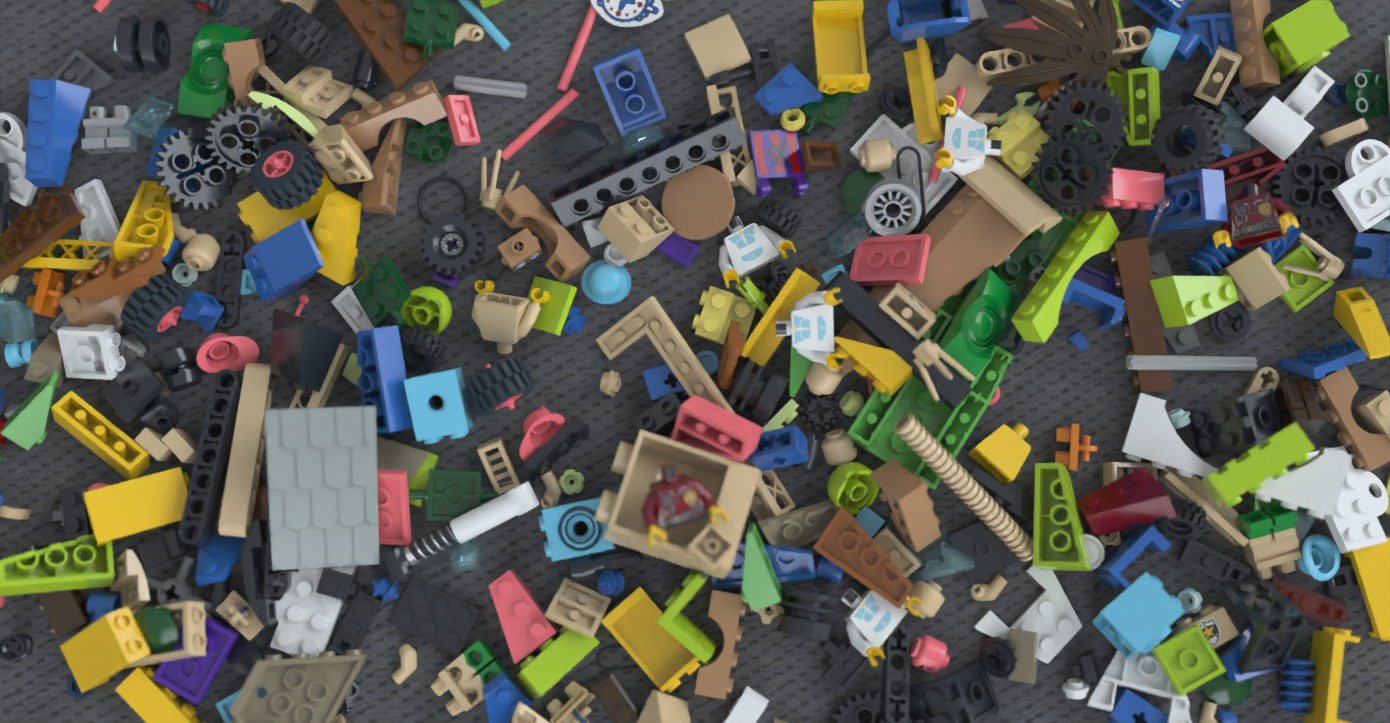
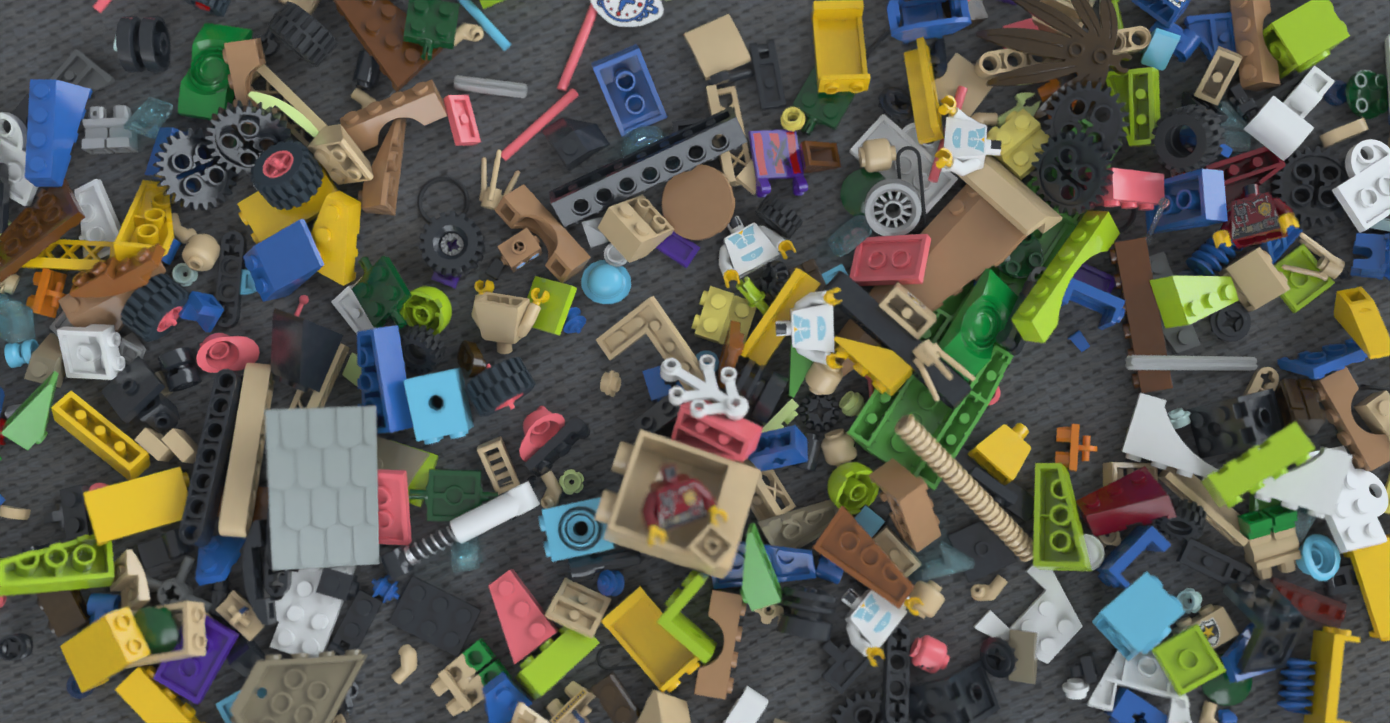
(317, 91): tan slope -> none
(429, 142): dark green dish -> none
(470, 359): none -> dark brown plate
(707, 390): none -> white plant
(786, 91): blue wing -> none

